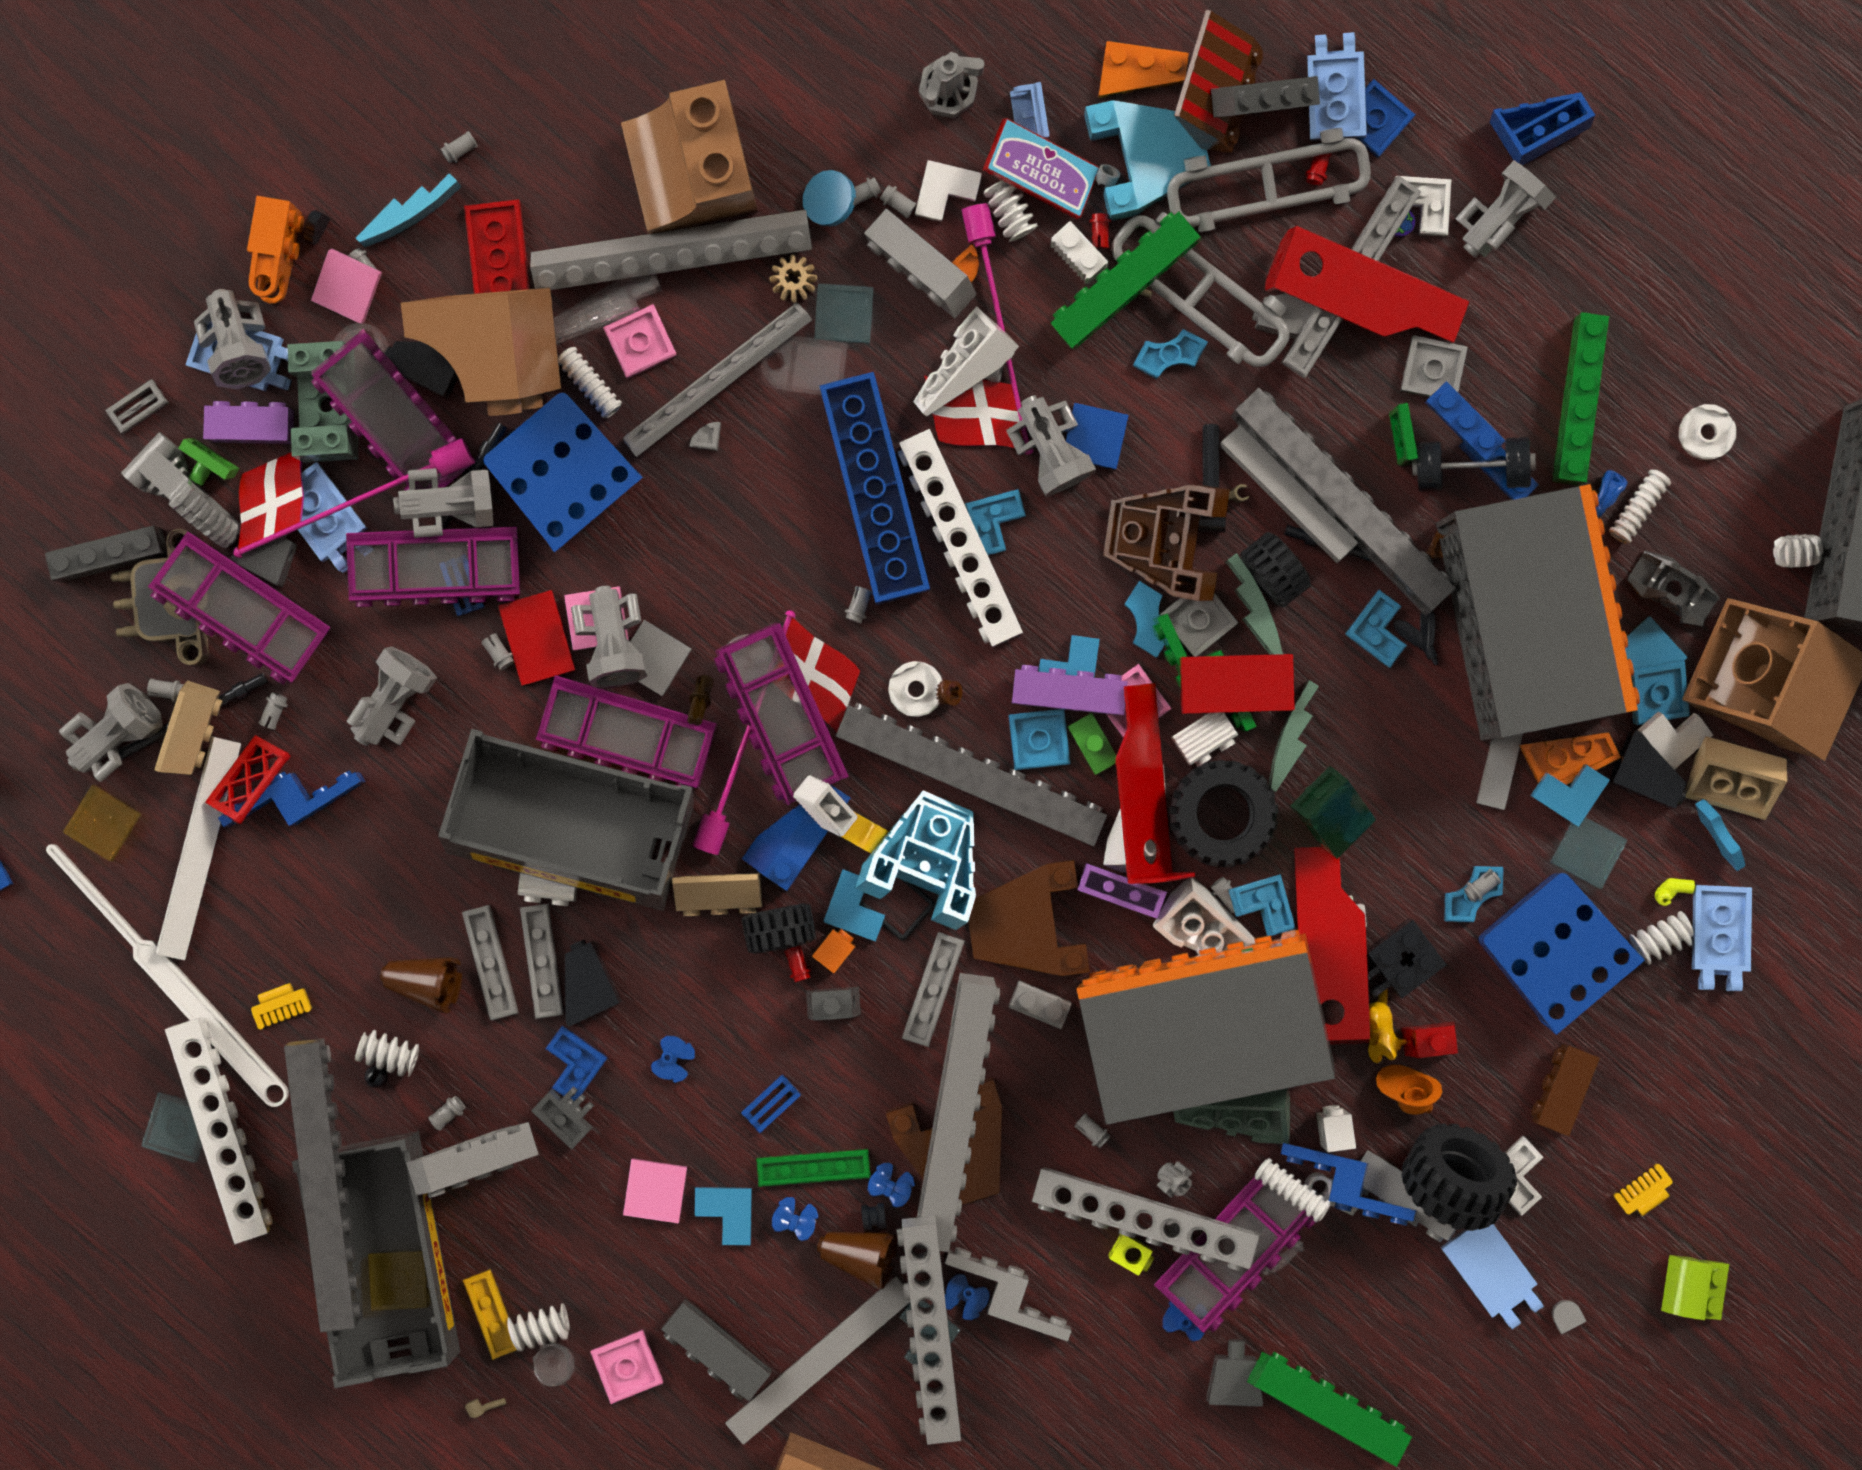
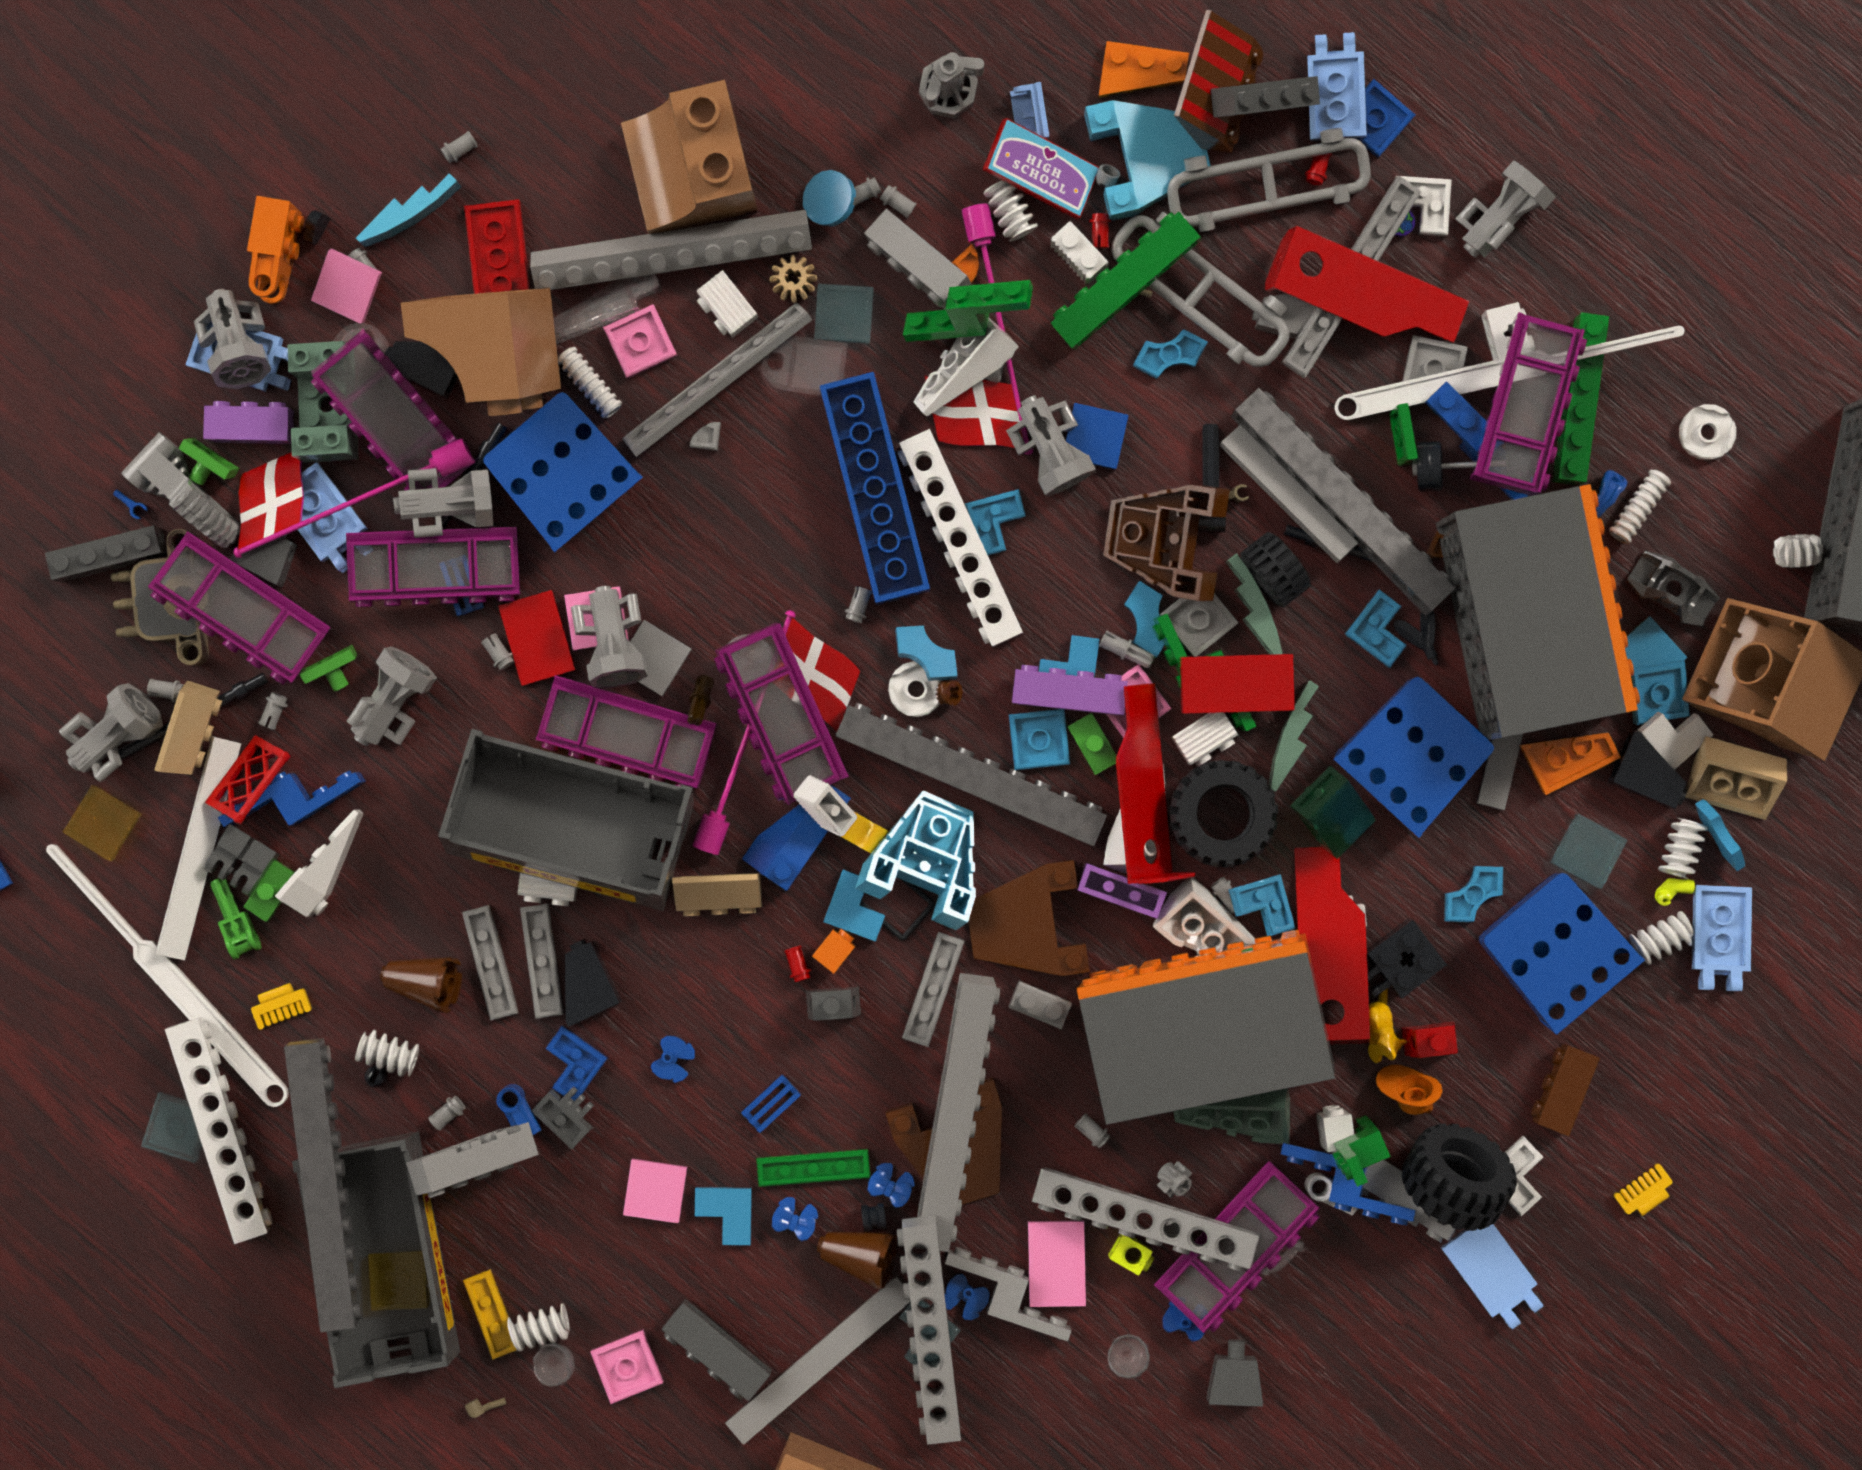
(129, 503): none -> blue hand
(162, 402): light grey tile -> none
(236, 926): none -> bright green connector
(254, 855): none -> dark grey legs
(263, 899): none -> bright green tile
(314, 883): none -> white wedge
(331, 668): none -> bright green tile
(520, 1112): none -> blue piece
(726, 304): none -> white brick
(778, 928): black tyre -> none
(936, 661): none -> dark azure tile
(945, 181): white tile -> none
(968, 310): none -> green bracket
(1056, 1263): none -> bright pink tile
(1126, 649): none -> light grey axle
(1128, 1356): none -> clear hair
(1292, 1190): white piece -> none
(1330, 1409): green brick -> none
(1360, 1151): none -> green bracket
(1415, 754): none -> blue piece
(1472, 377): none -> white piece
(1482, 886): light grey pin -> none
(1496, 323): none -> white brick
(1529, 405): none -> window
(1541, 126): blue wedge -> none
(1567, 1315): light grey tile -> none
(1572, 801): dark azure tile -> none
(1682, 848): none -> white piece
(1695, 1288): lime brick -> none

